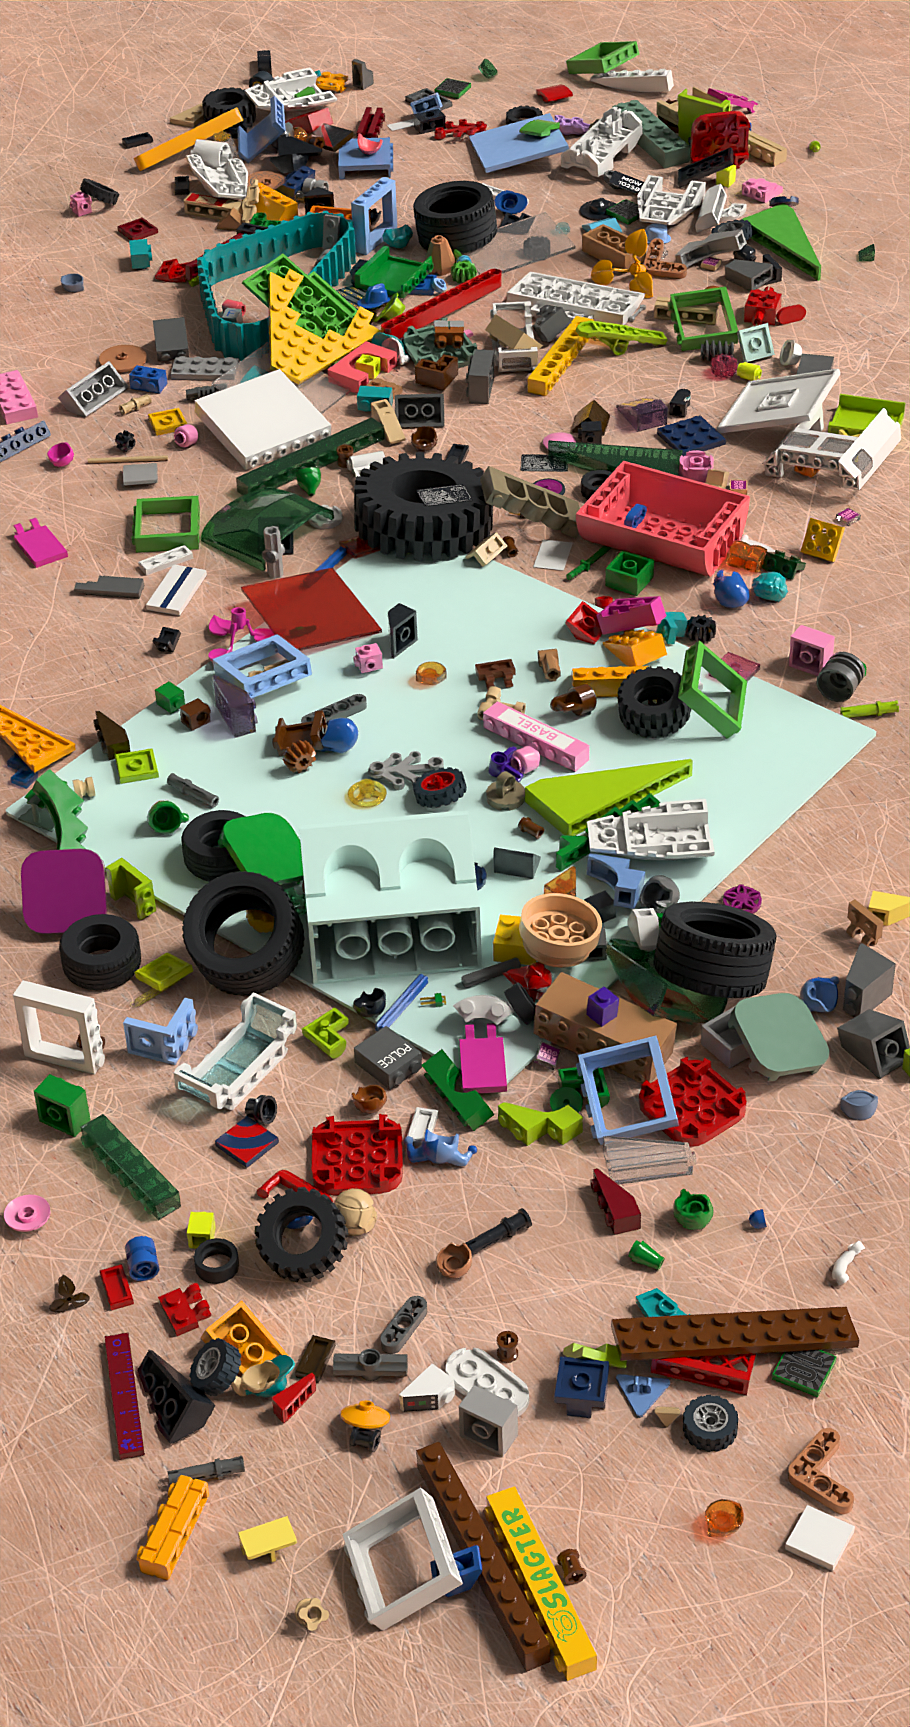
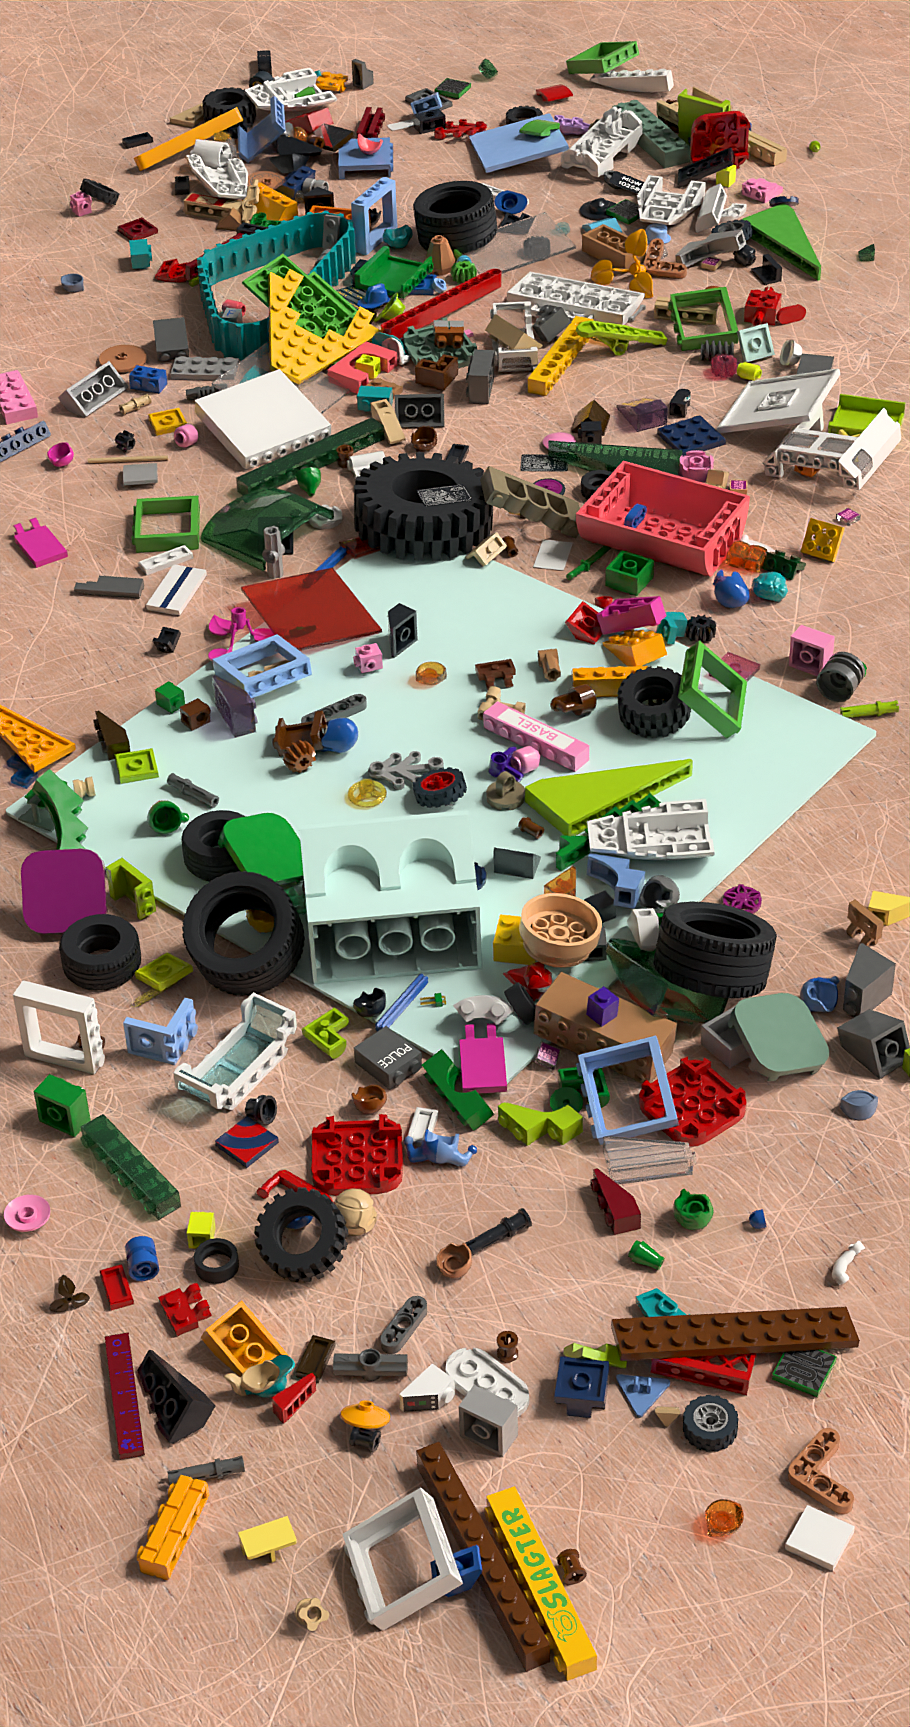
(215, 1367): black wheel -> none
(490, 972): dark grey axle -> none
(734, 99): dark pink tile -> none
(748, 273): dark grey slope -> none

